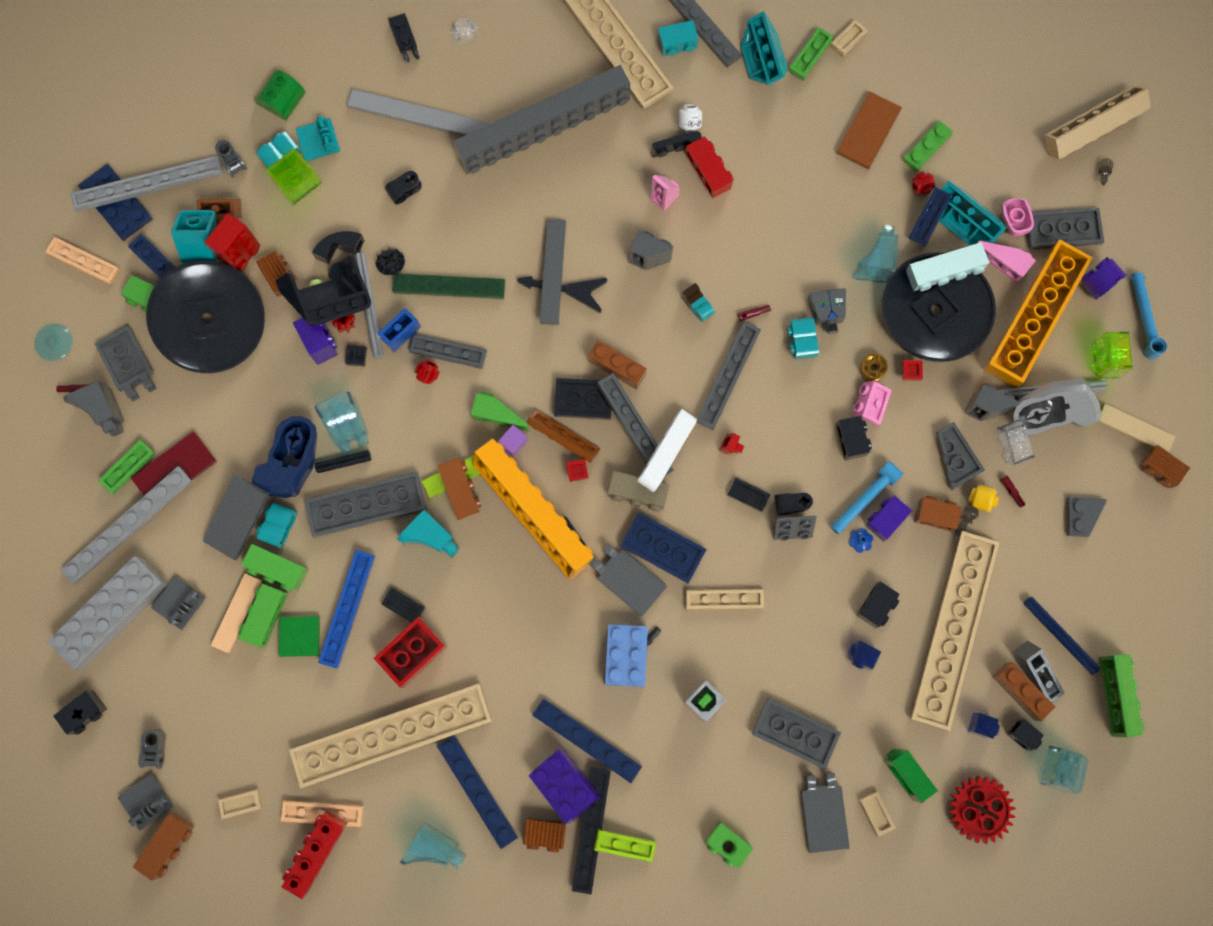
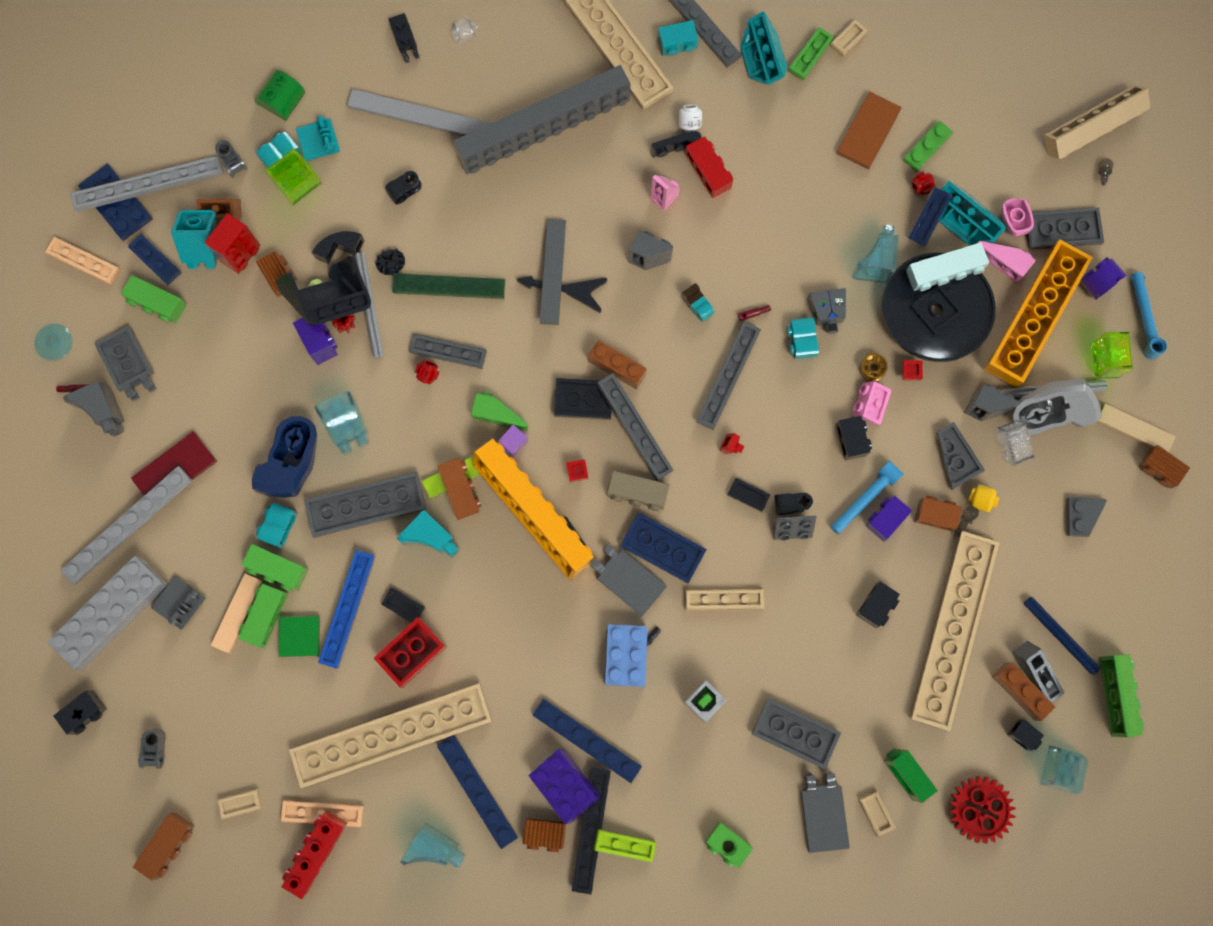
(126, 467): bright green plate -> none
(145, 802): dark grey hinge -> none
(202, 289): black dish -> none
(235, 517): dark grey tile -> none
(343, 461): black axle -> none
(356, 356): black tile -> none
(399, 330): blue brick -> none
(563, 435): dark orange plate -> none
(667, 450): white beam -> none
(858, 544): blue plant -> none
(863, 655): clear blue brick -> none
(984, 726): clear blue brick -> none
(1012, 490): dark red pin -> none

